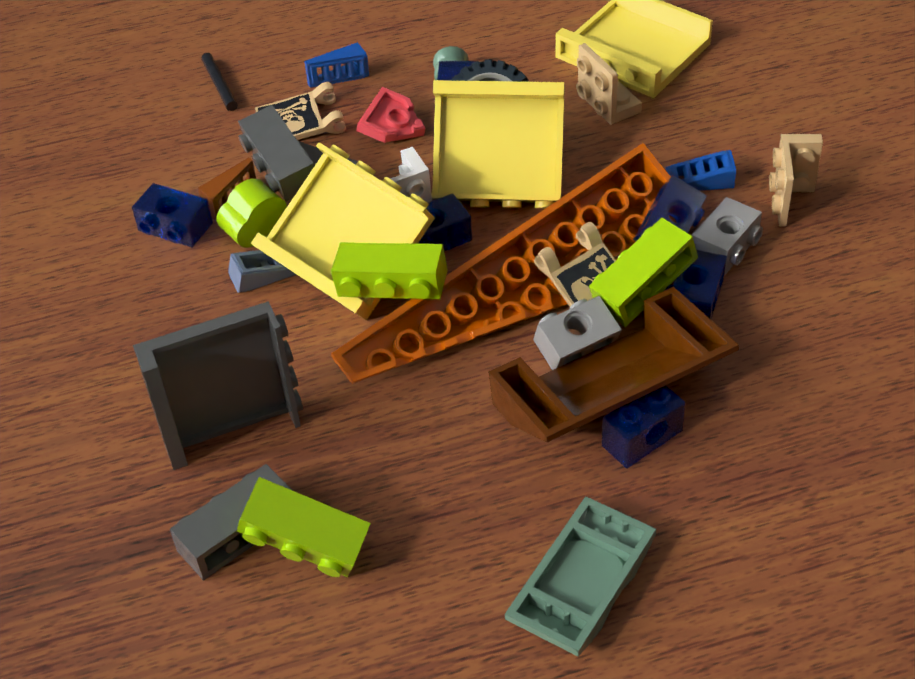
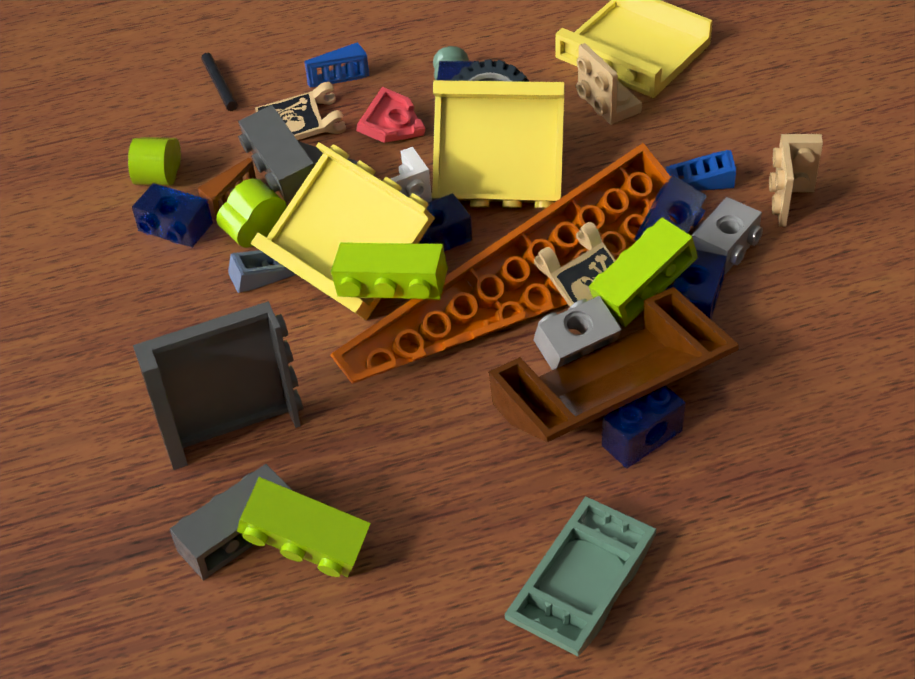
(154, 160): none -> lime piece

